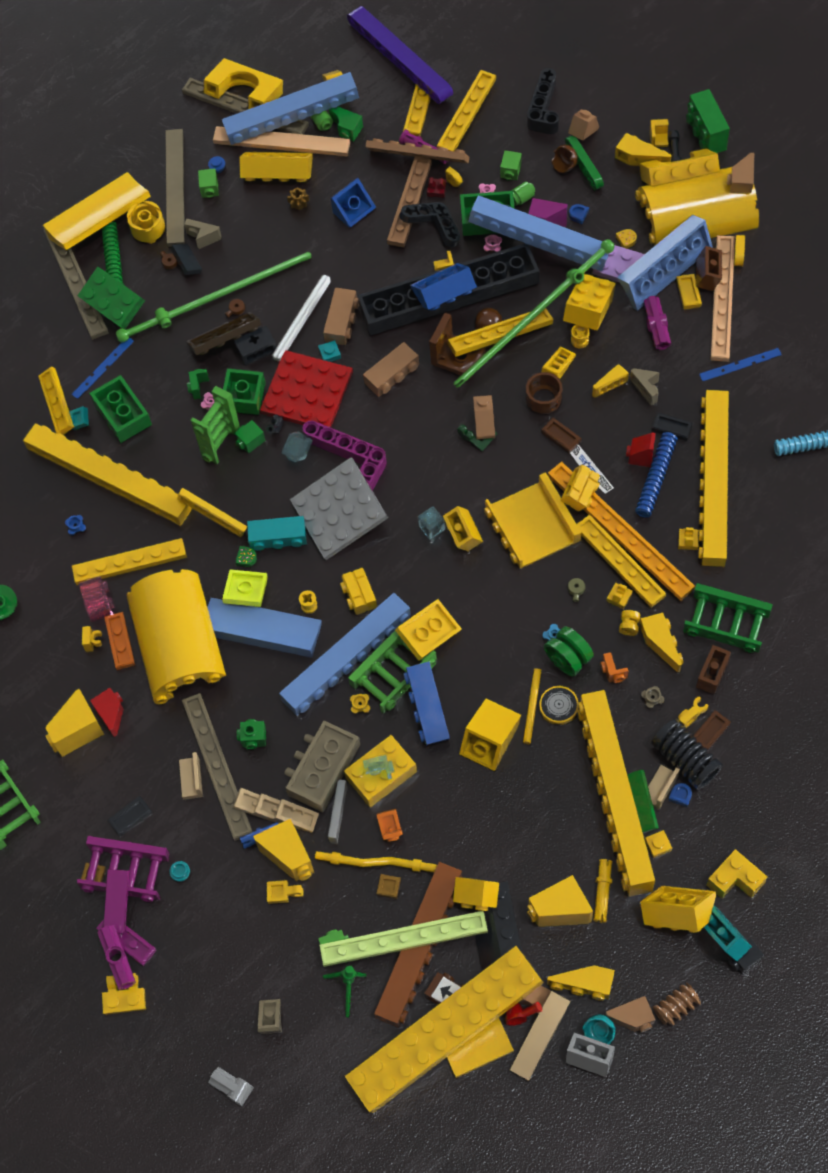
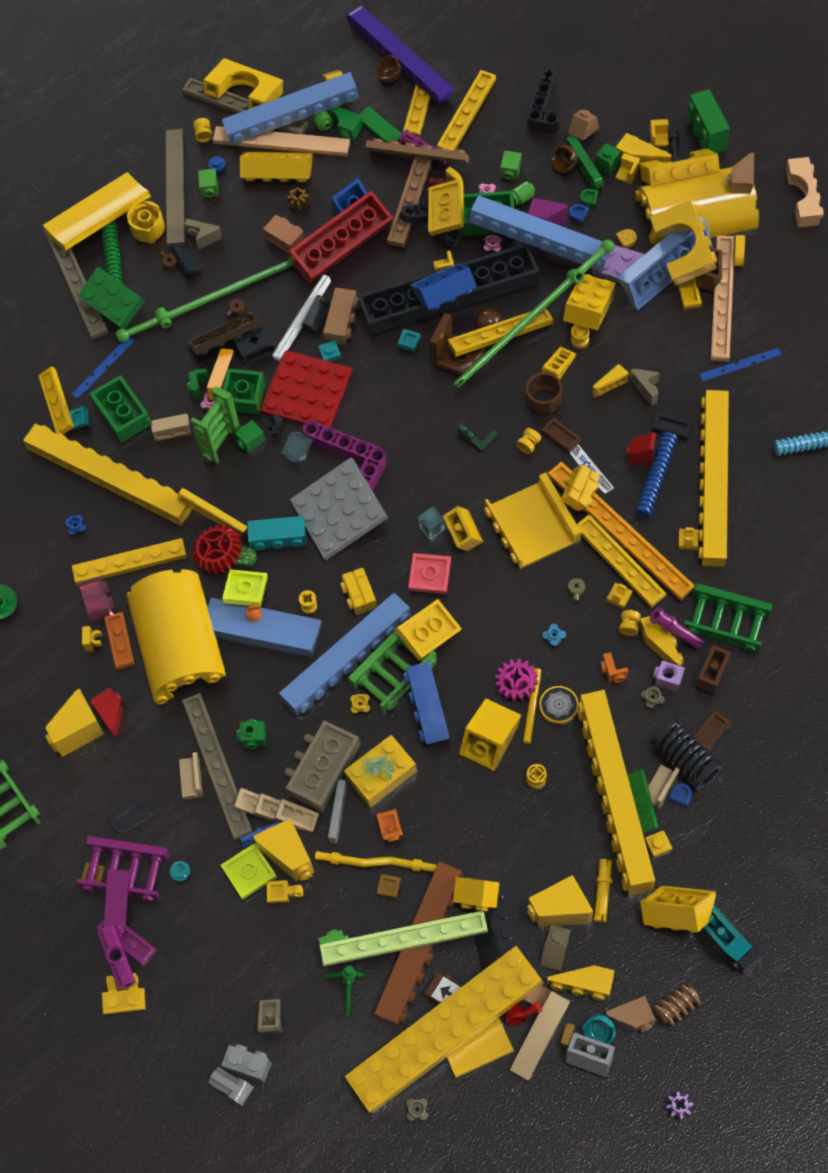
(171, 427): none -> tan panel
(202, 127): none -> yellow wheel
(219, 370): none -> light orange slope
(221, 558): none -> red gear
(246, 1064): none -> light grey brick
(248, 871): none -> neon yellow plate
(253, 613): none -> orange hinge
(283, 233): none -> nougat brick
(316, 314): none -> black tile
(340, 237): none -> red brick
(379, 126): none -> green tile
(389, 69): none -> reddish brown hair
(391, 369): medium nougat brick -> none
(409, 340): none -> teal plate
(412, 1105): none -> dark tan plate
(429, 573): none -> coral plate
(445, 207): none -> yellow plate
(484, 417): medium nougat slope -> none
(509, 675): none -> dark pink gear
(528, 441): none -> yellow wheel
(536, 781): none -> yellow wheel
(555, 948): none -> dark tan slope
(567, 1035): none -> pearl gold tile
(568, 651): green wheel -> none
(589, 197): none -> green tile
(607, 159): none -> green brick
(628, 168): none -> yellow panel
(657, 323): magenta piece -> none
(669, 683): none -> lavender brick
(670, 624): none -> magenta pin
(680, 1112): none -> lavender gear
(687, 717): yellow plate -> none
(700, 259): none -> yellow arch
(737, 871): yellow brick -> none
(800, 174): none -> light nougat arch

